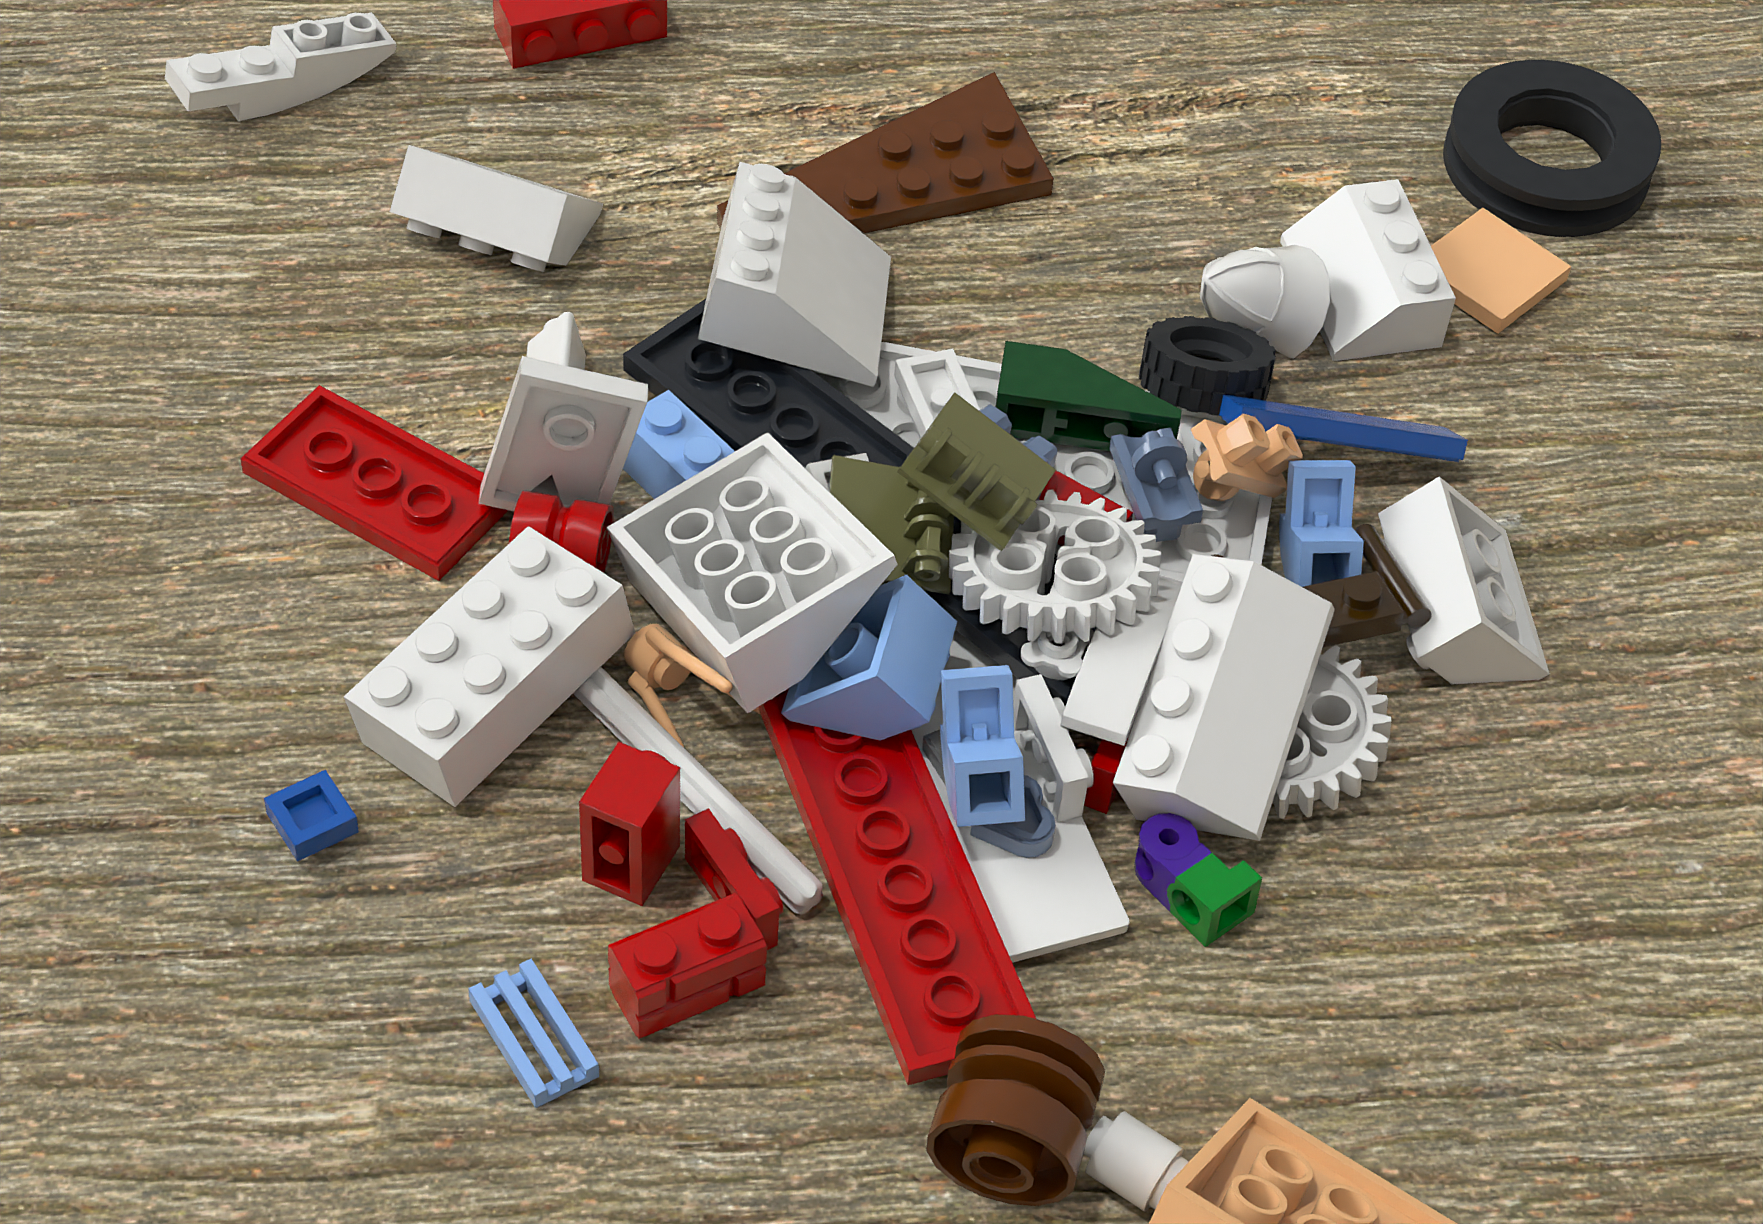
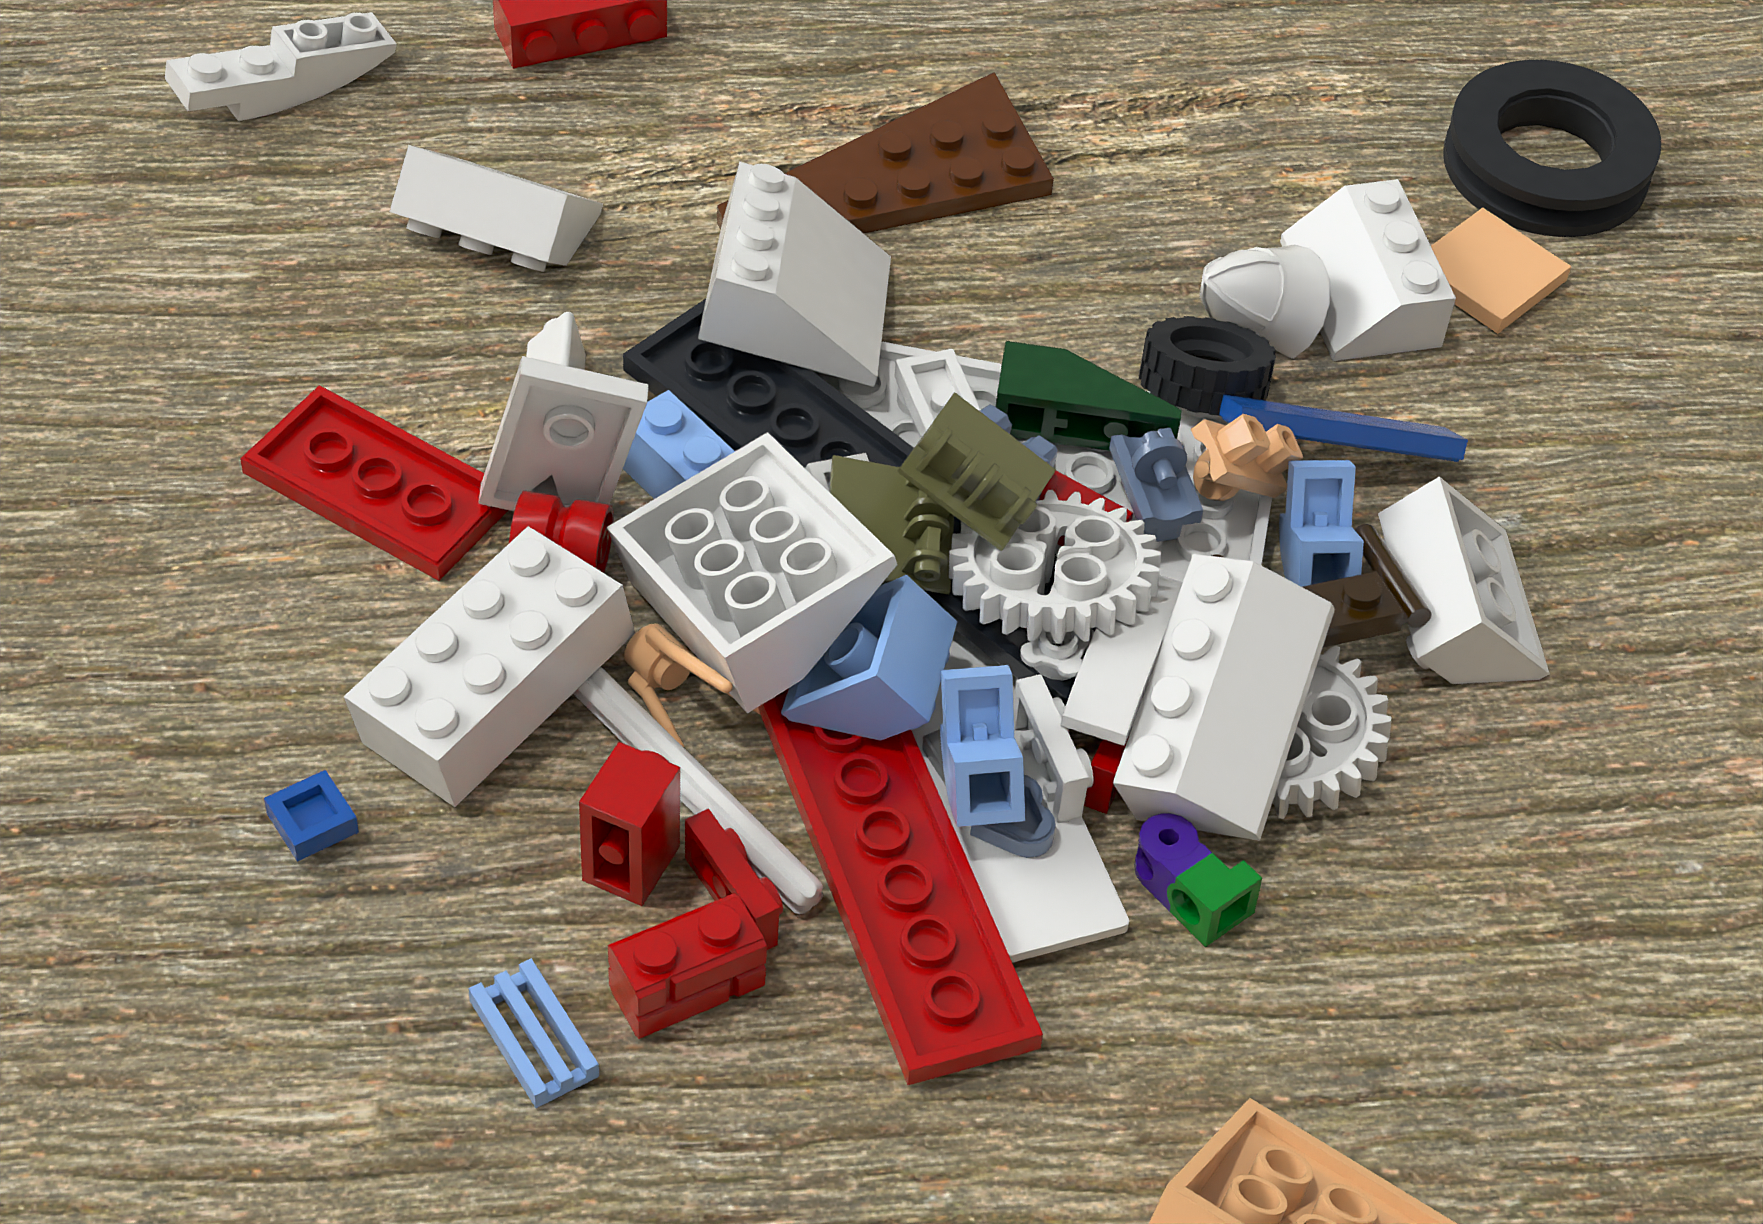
(1016, 1110): reddish brown wheel -> none
(1132, 1159): white brick -> none

